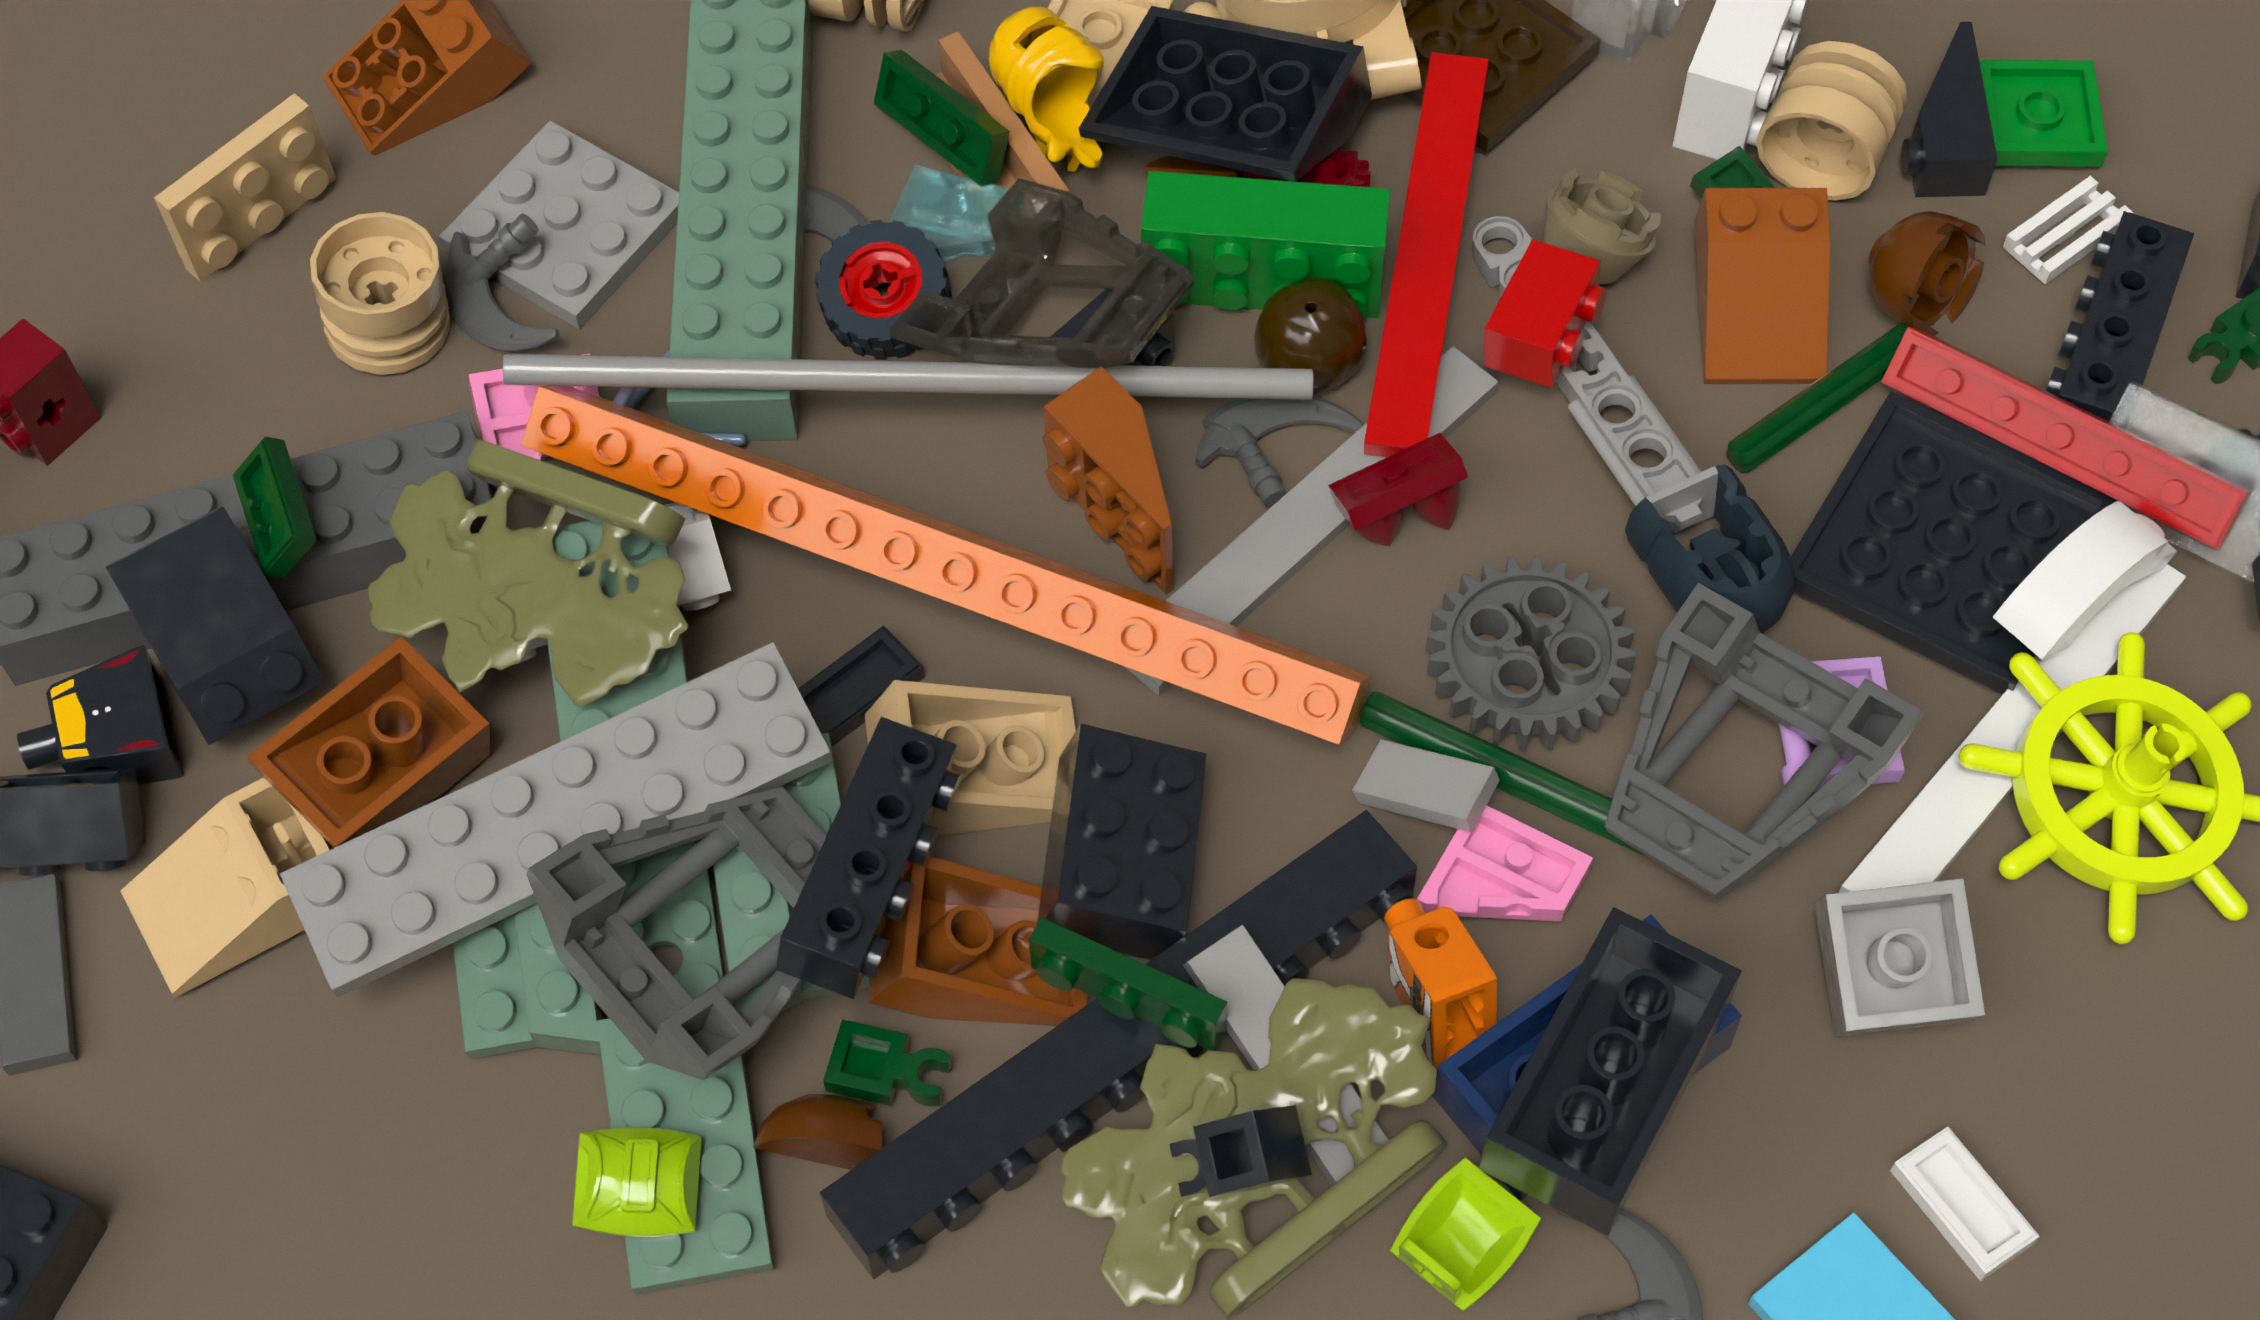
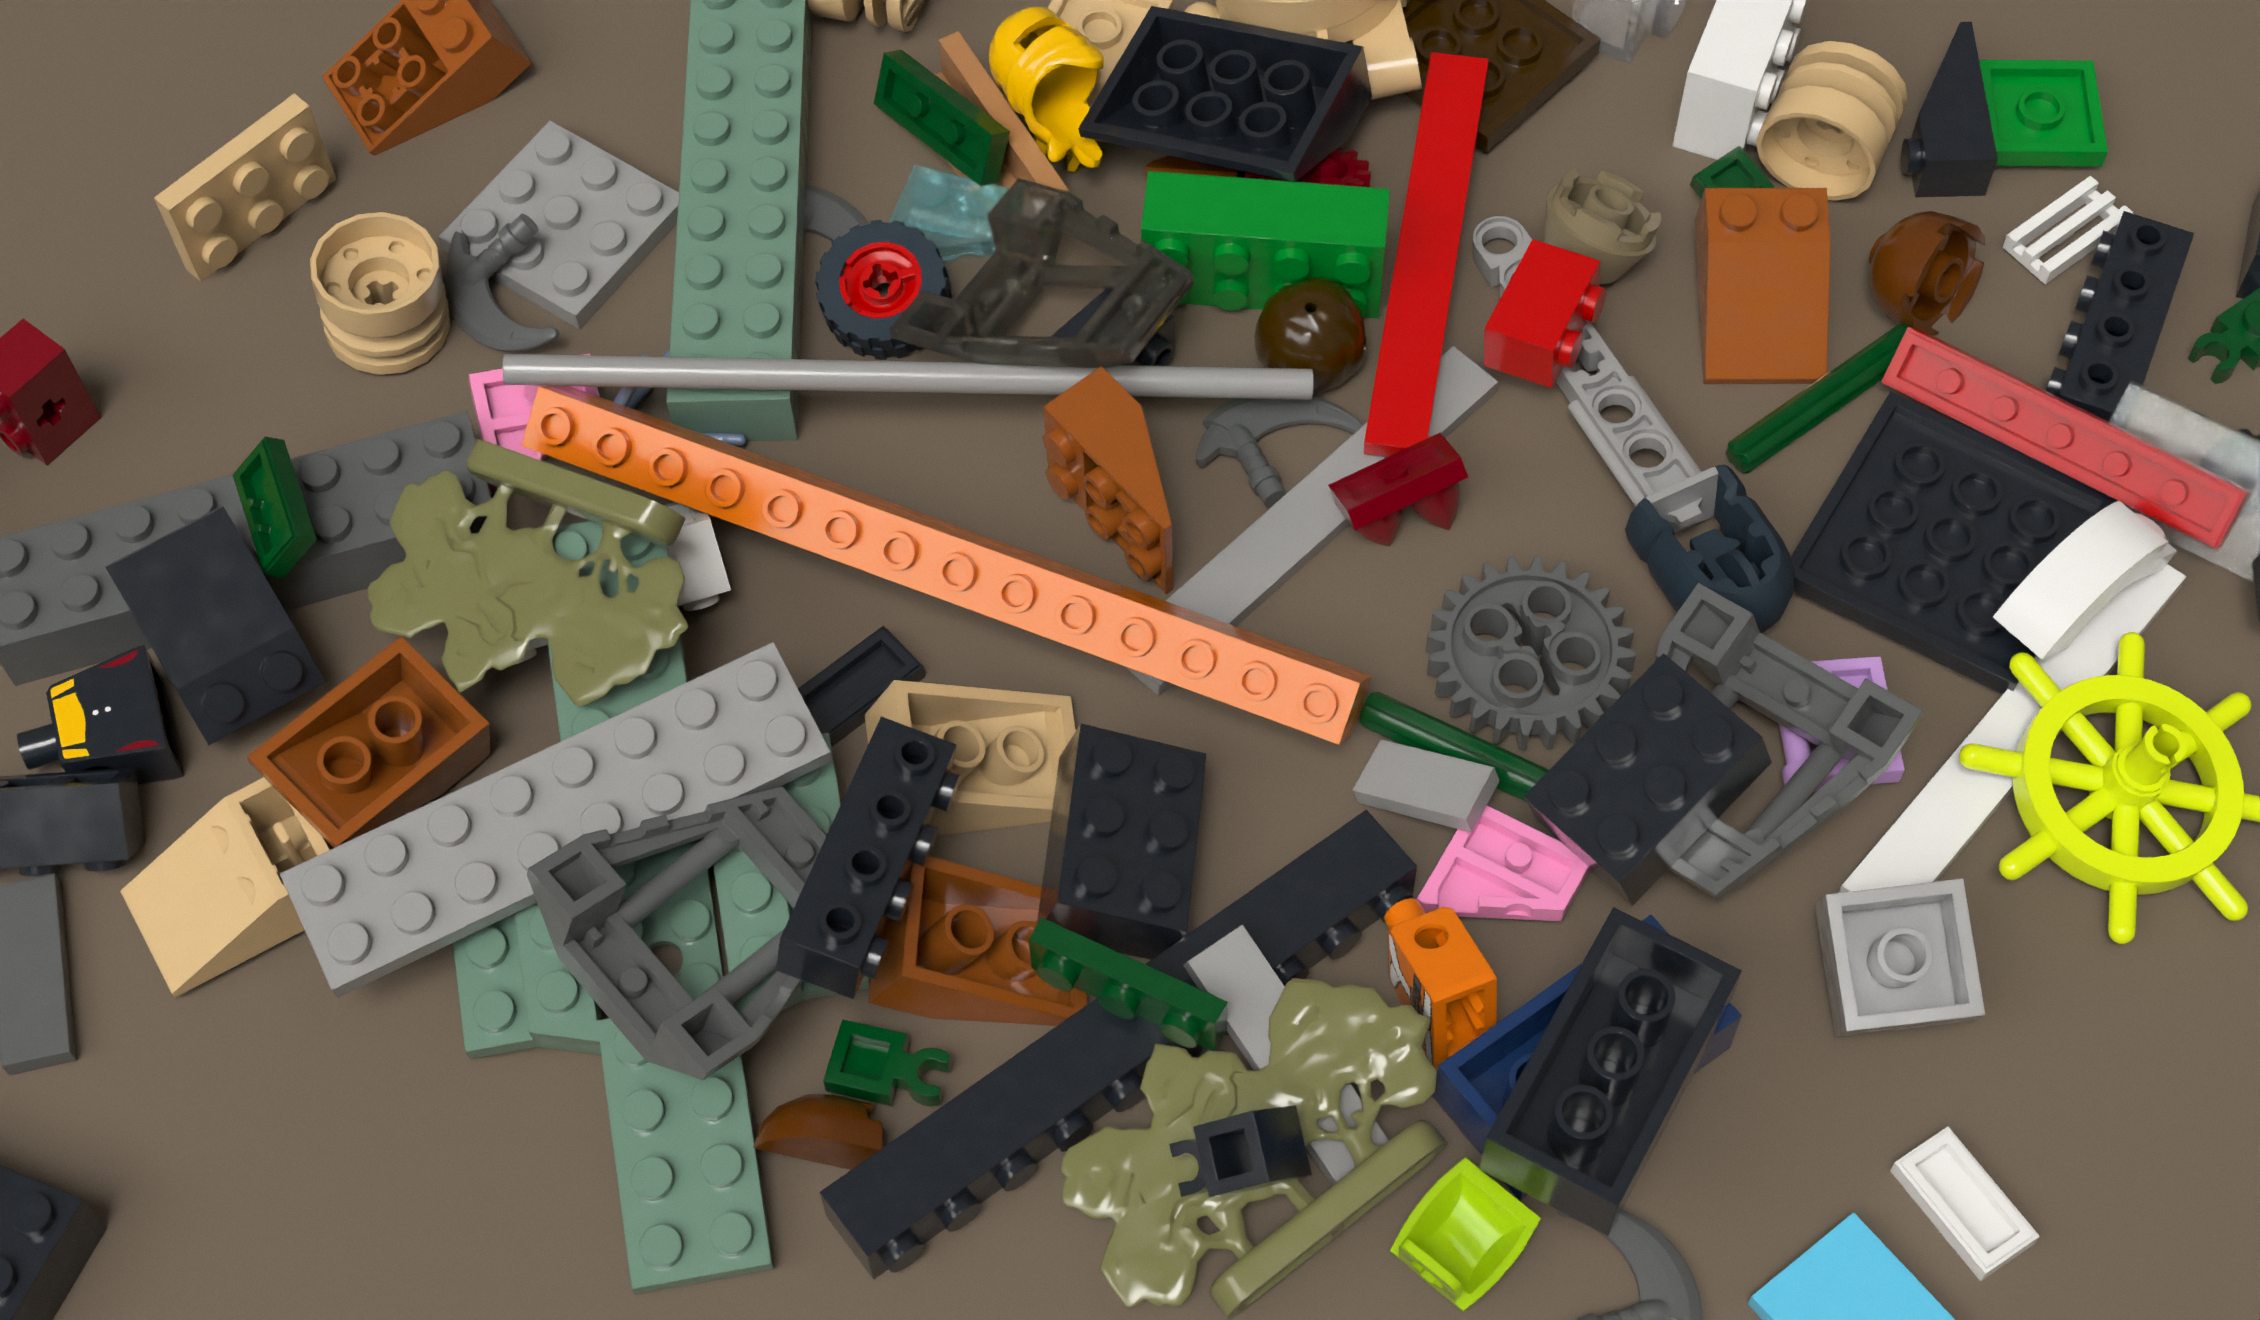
(637, 1181): lime piece -> none
(1648, 778): none -> black brick

